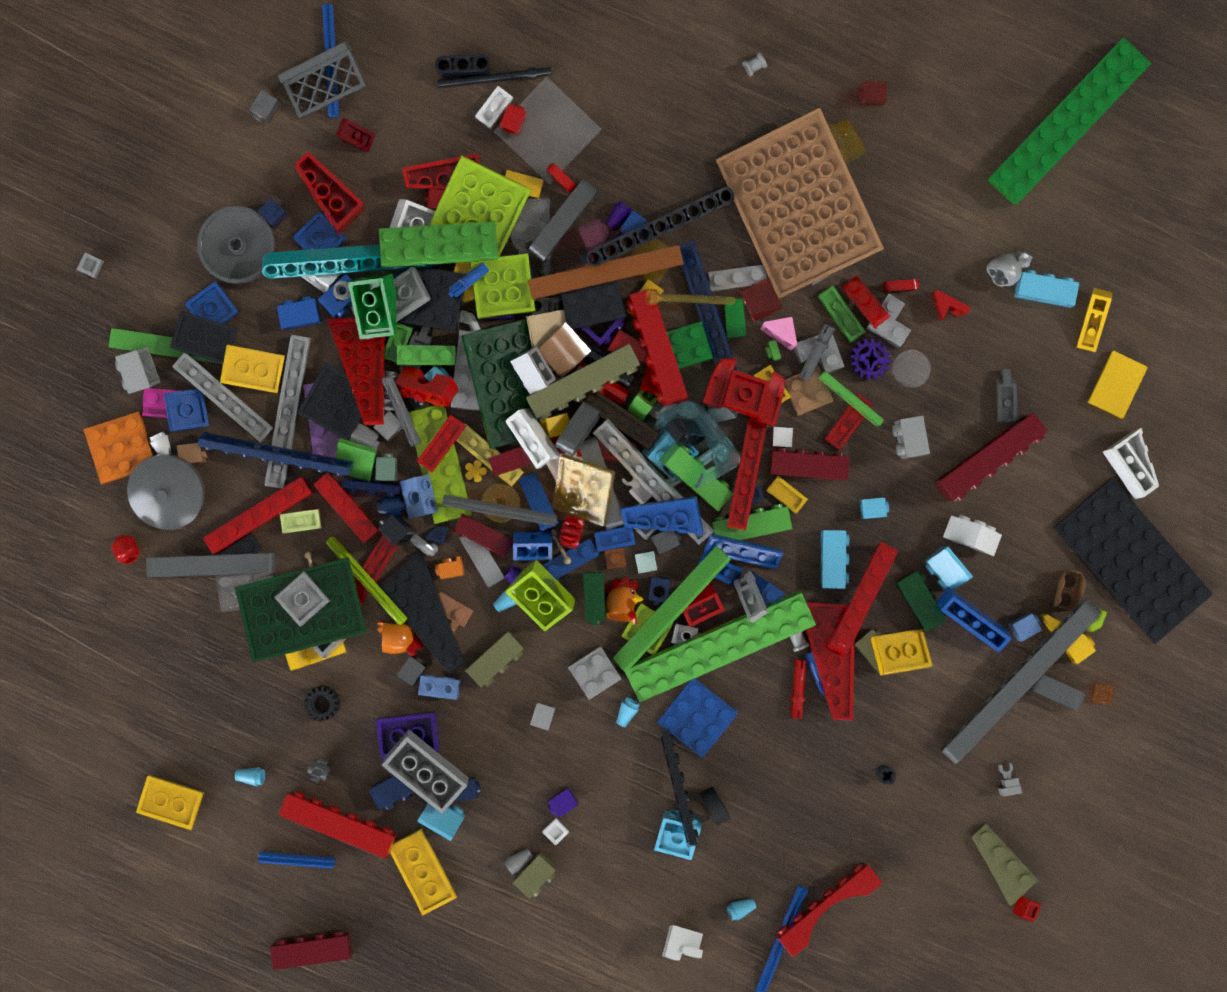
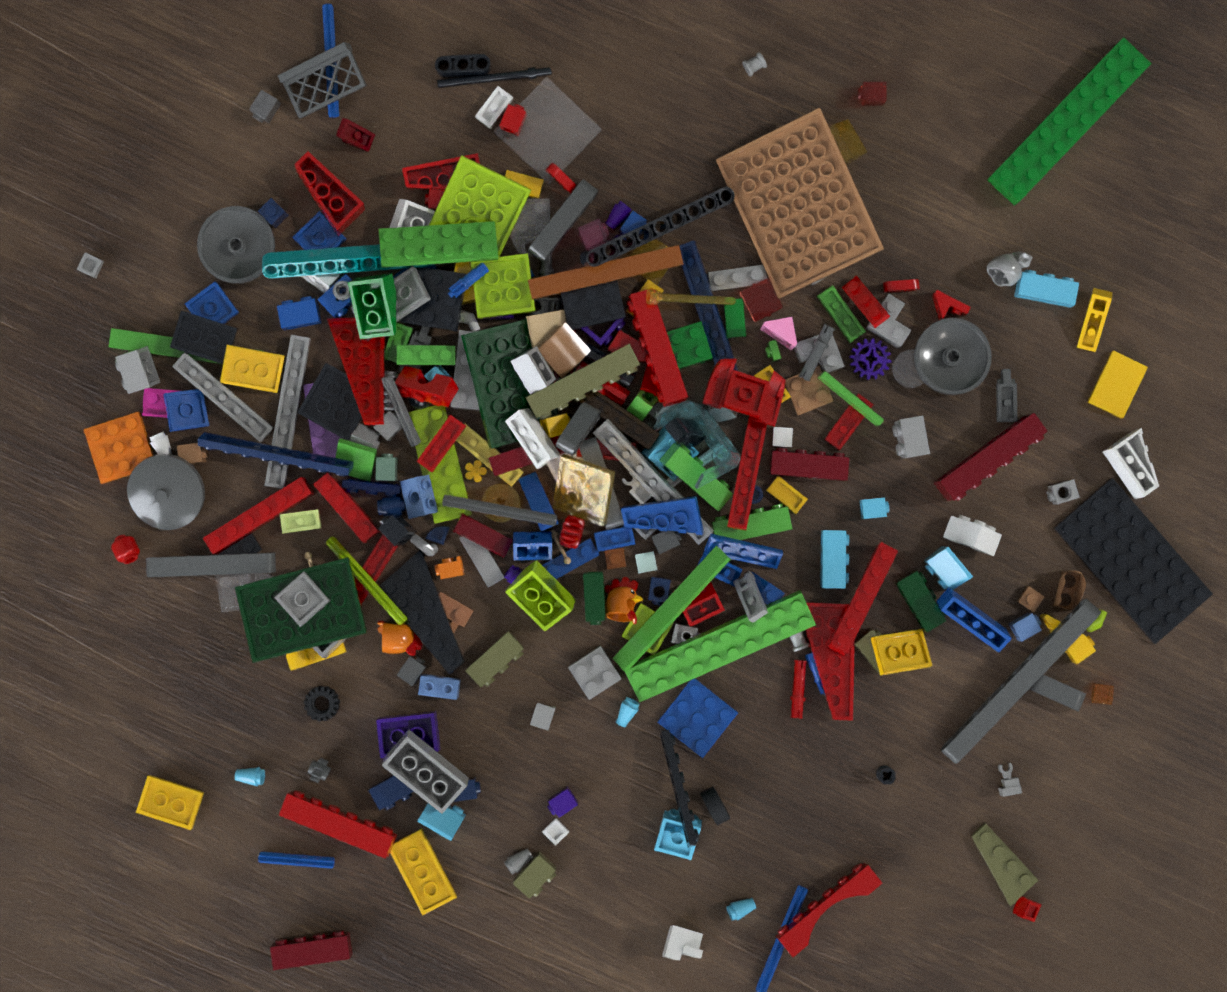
(503, 602): medium azure cone -> none
(952, 356): none -> dark grey dish
(1030, 599): none -> medium nougat plate
(1070, 492): none -> light grey brick

